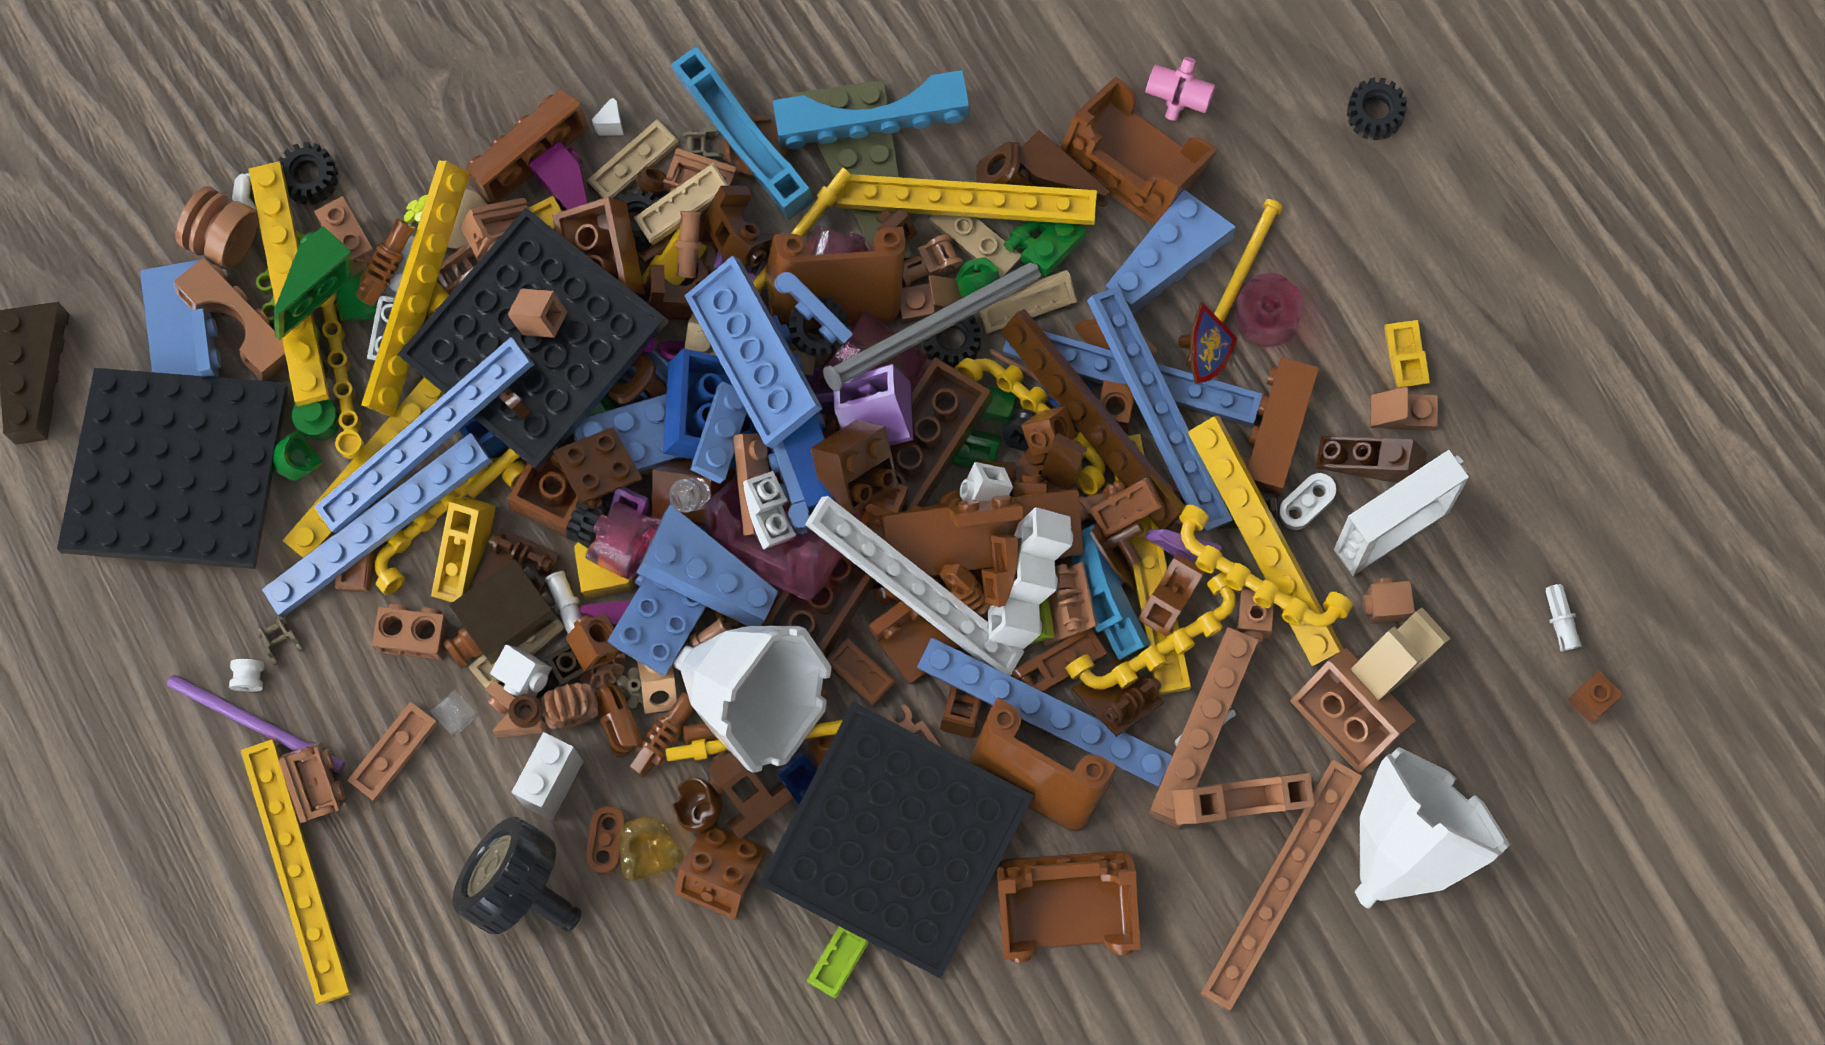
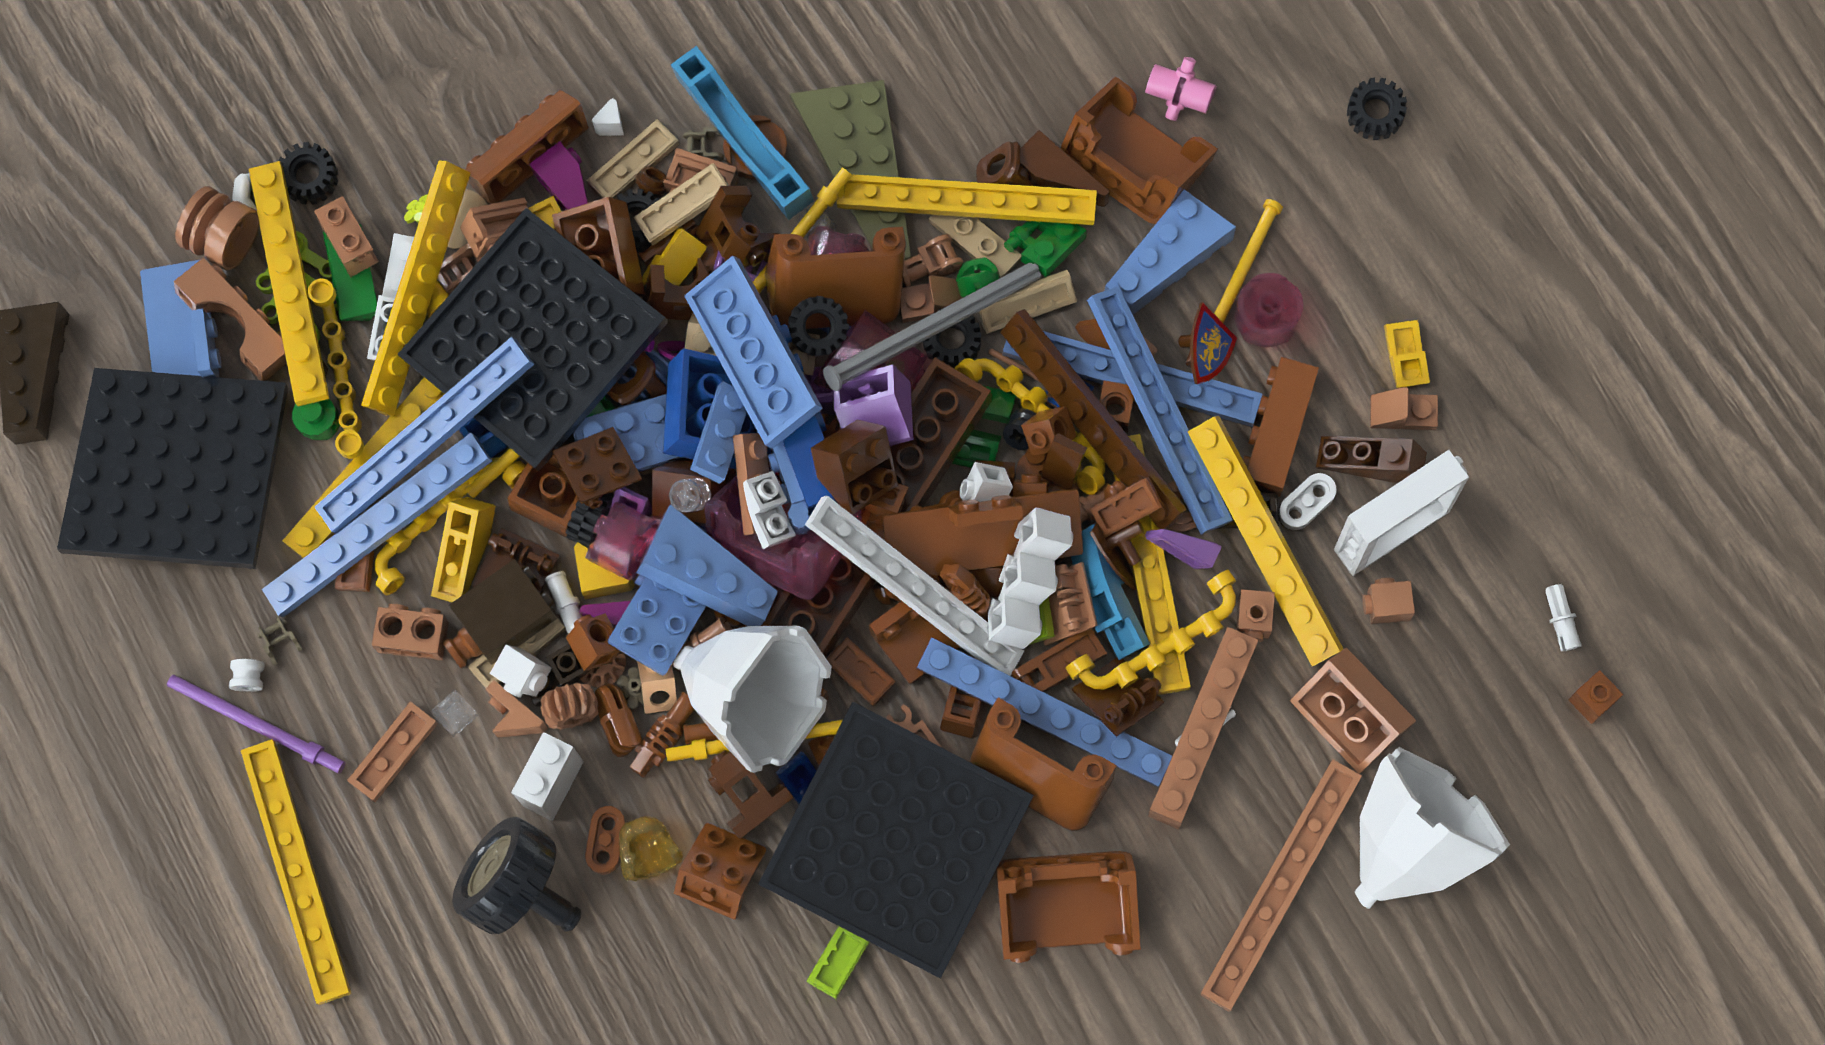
(295, 457): green piece -> none
(311, 781): nougat hinge -> none
(315, 275): green slope -> none
(384, 263): dark orange hinge -> none
(514, 403): reddish brown tile -> none
(523, 701): reddish brown plate -> none
(537, 313): nougat brick -> none
(688, 244): nougat pin -> none
(697, 805): reddish brown hair -> none
(811, 307): medium blue plate -> none
(899, 219): reddish brown tile -> none
(935, 101): dark azure arch -> none
(1000, 579): dark orange slope -> none
(1171, 595): dark orange slope -> none
(1239, 575): yellow bar -> none
(1242, 798): nougat arch -> none
(1400, 654): tan piece -> none

